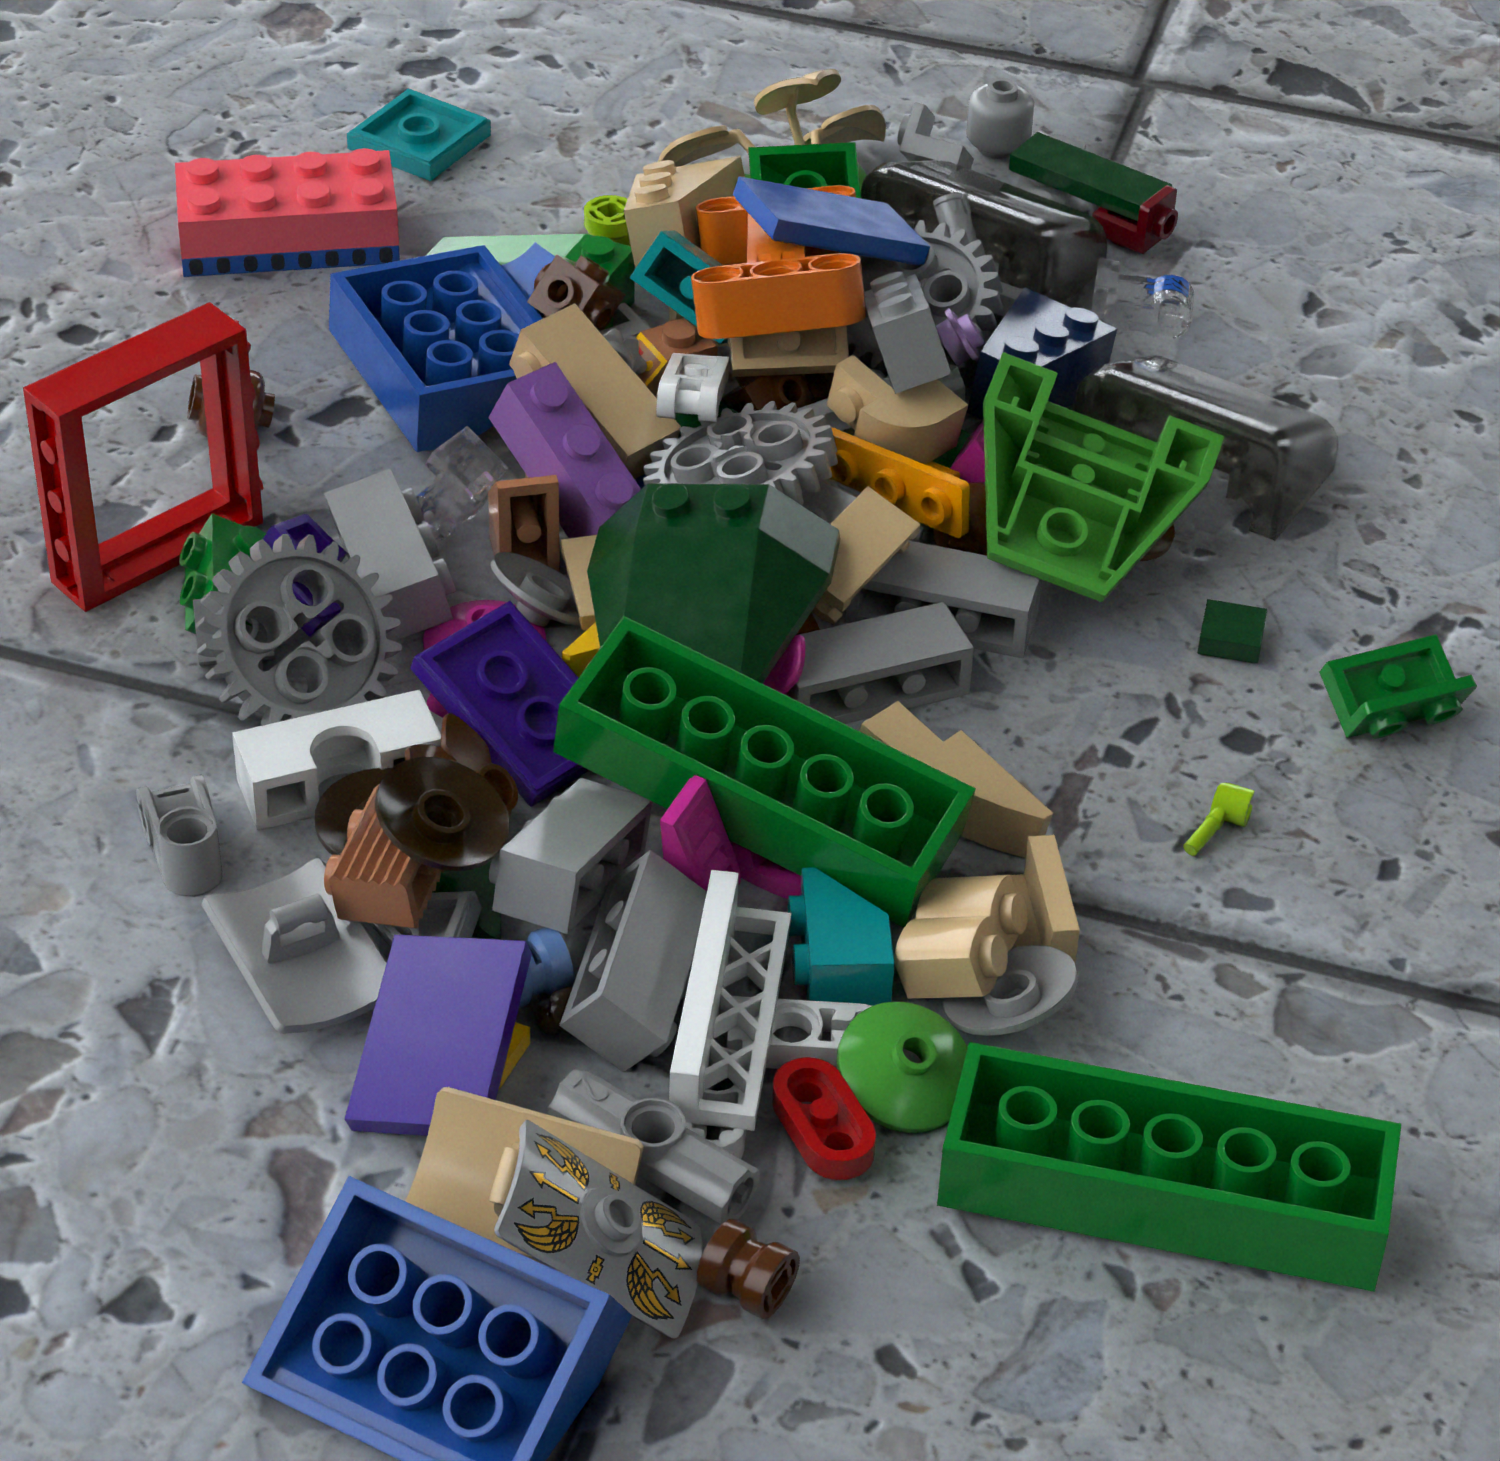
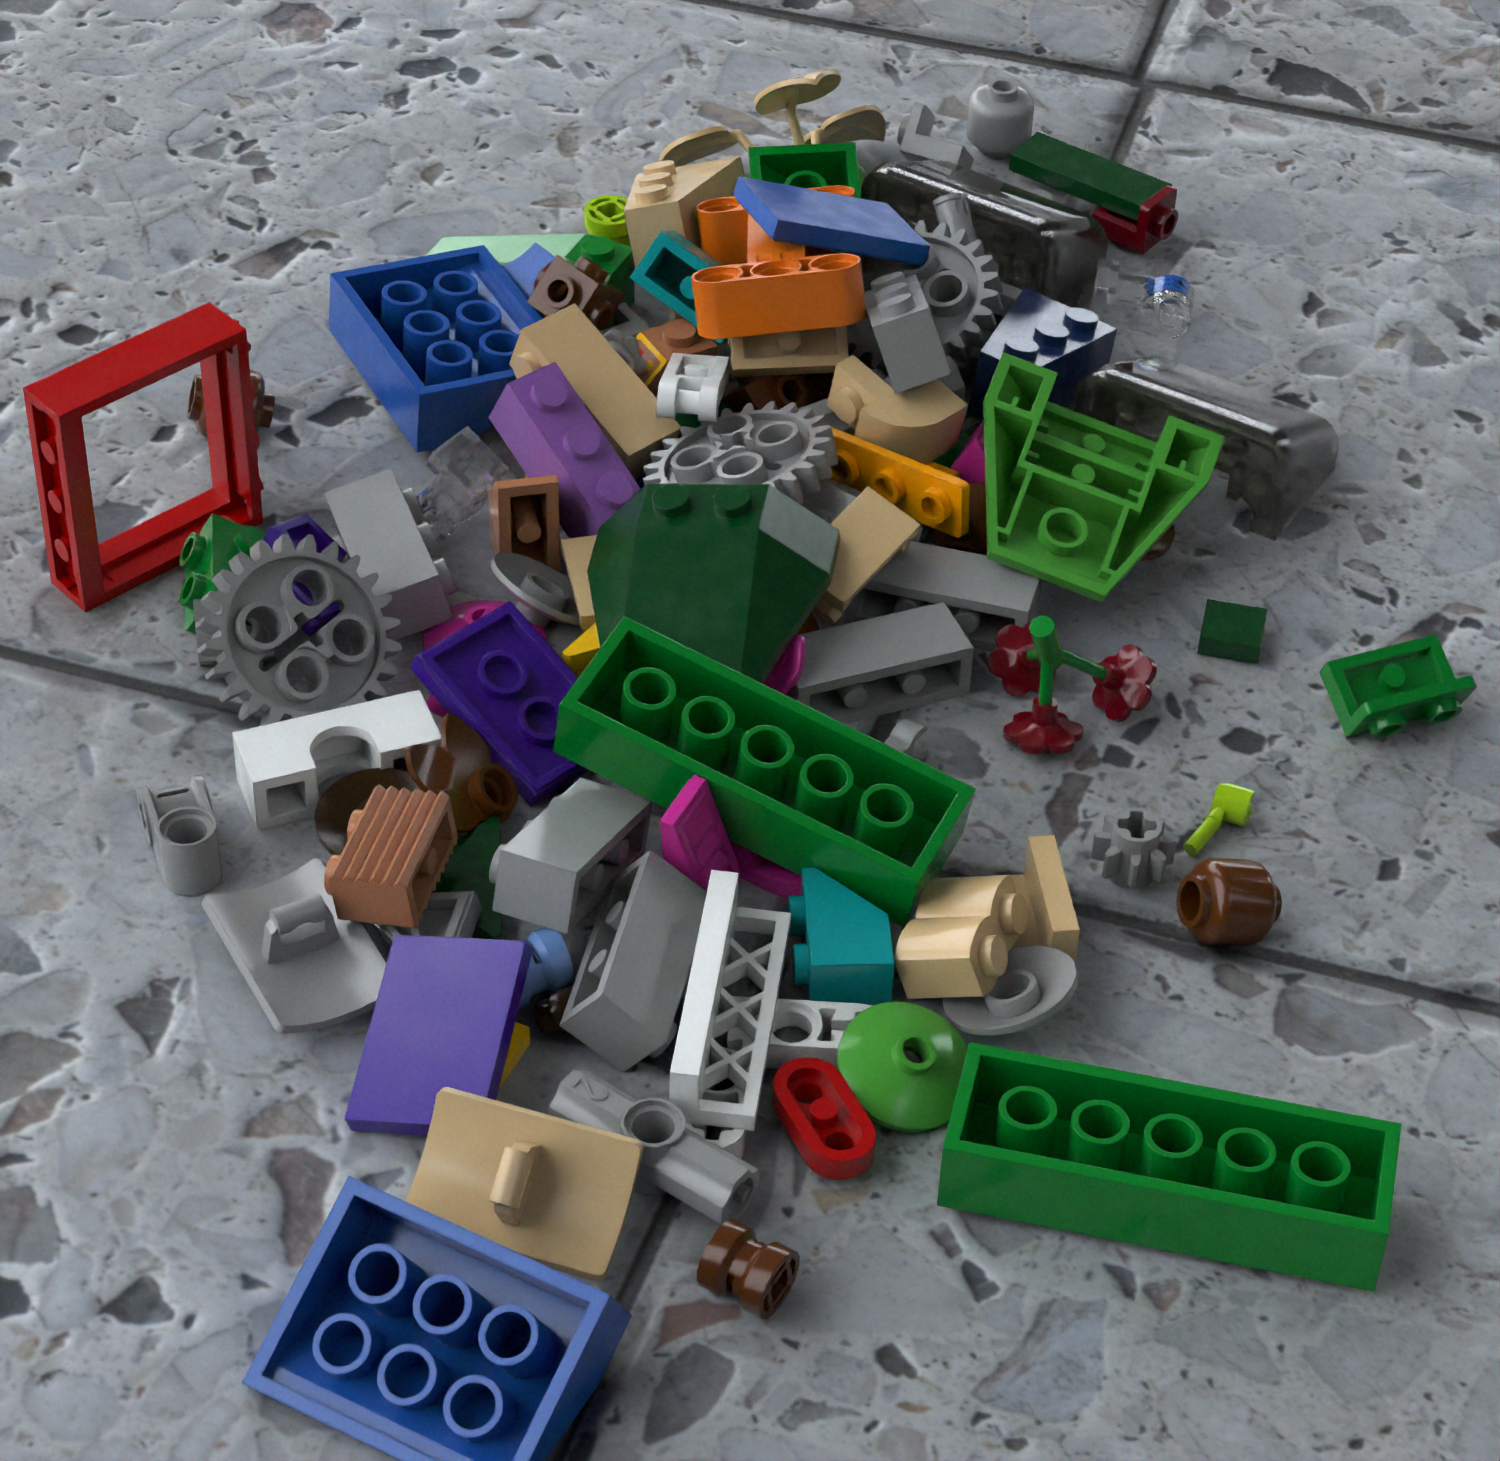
(286, 212): coral brick -> none
(421, 133): teal tile -> none
(442, 813): dark brown dish -> none
(601, 1230): light grey shield -> none
(960, 337): lavender plate -> none
(1001, 808): tan slope -> none
(1028, 661): none -> dark red plant
(1133, 848): none -> light grey gear
(1228, 902): none -> reddish brown head

